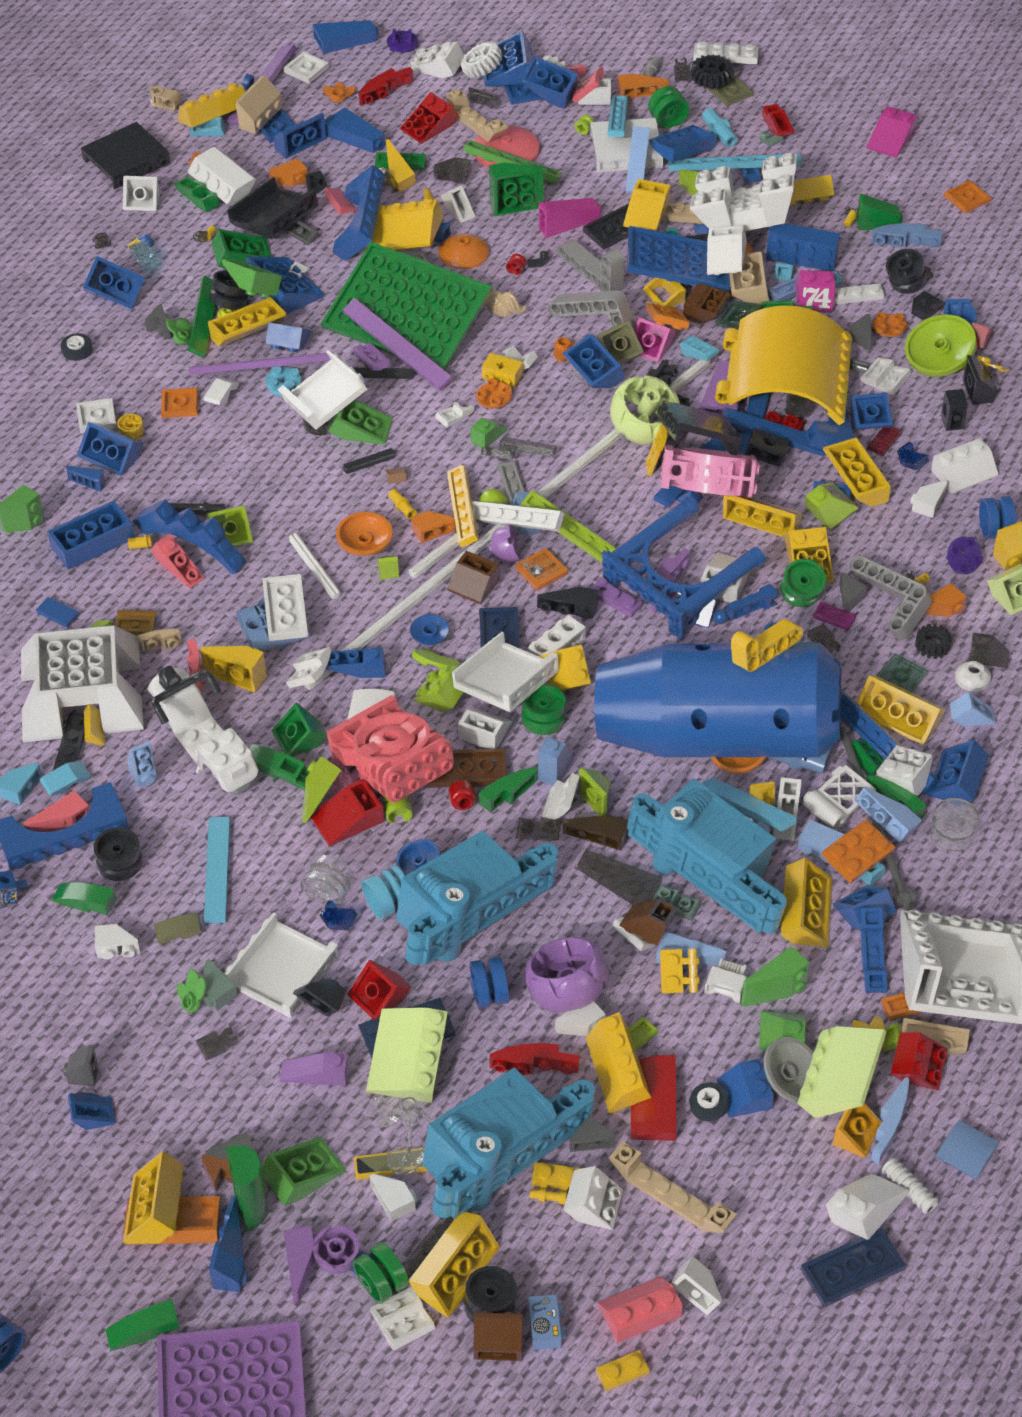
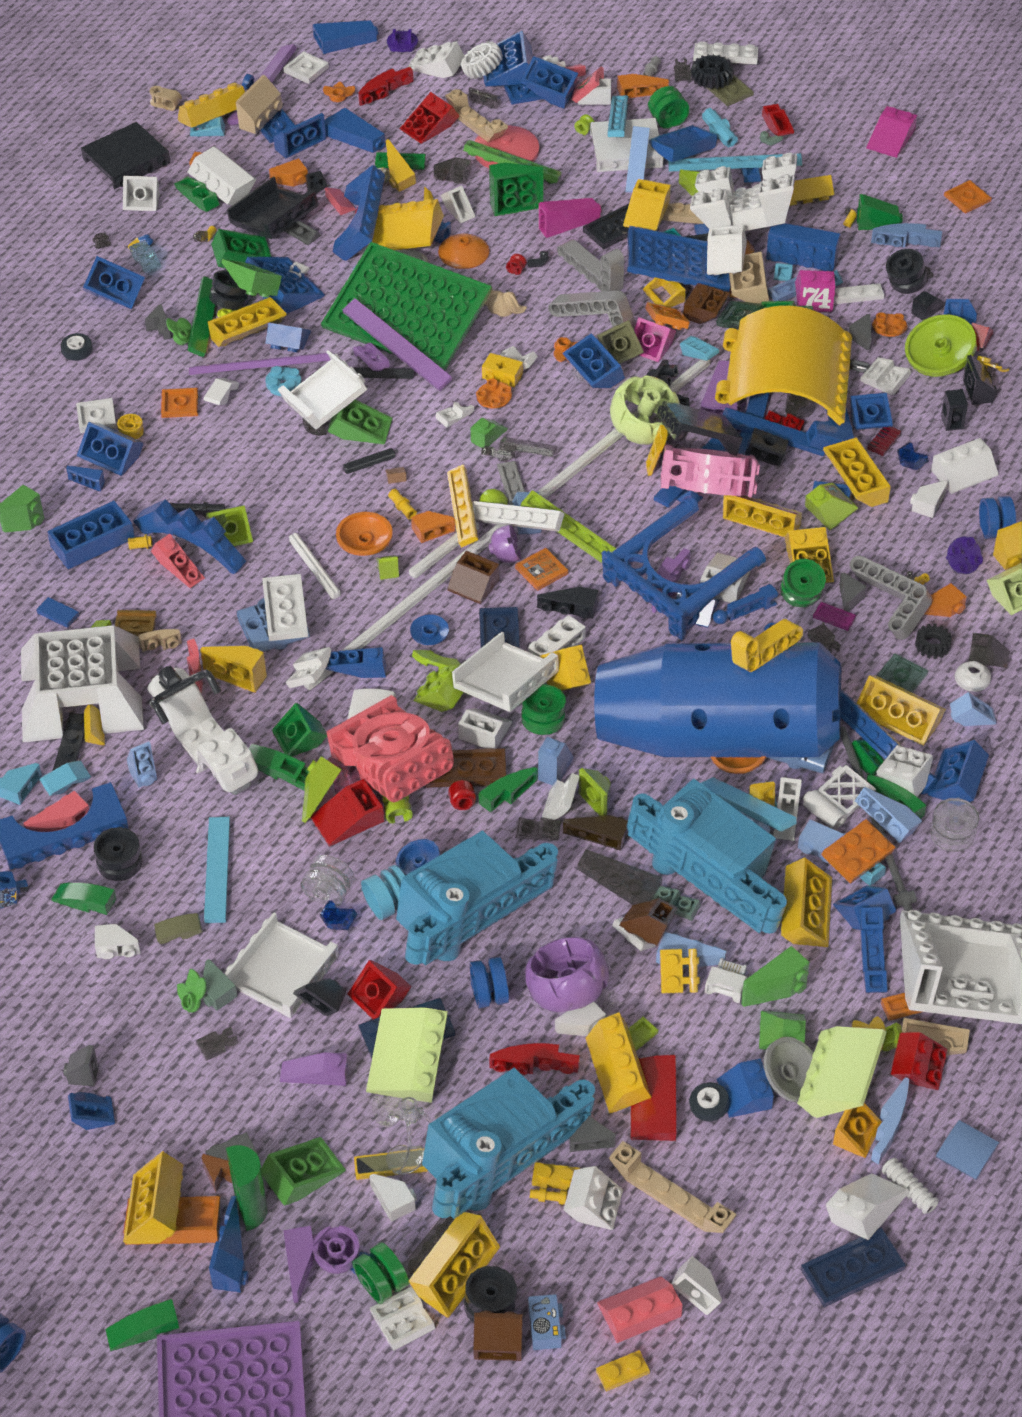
(616, 598): medium lavender plate -> none

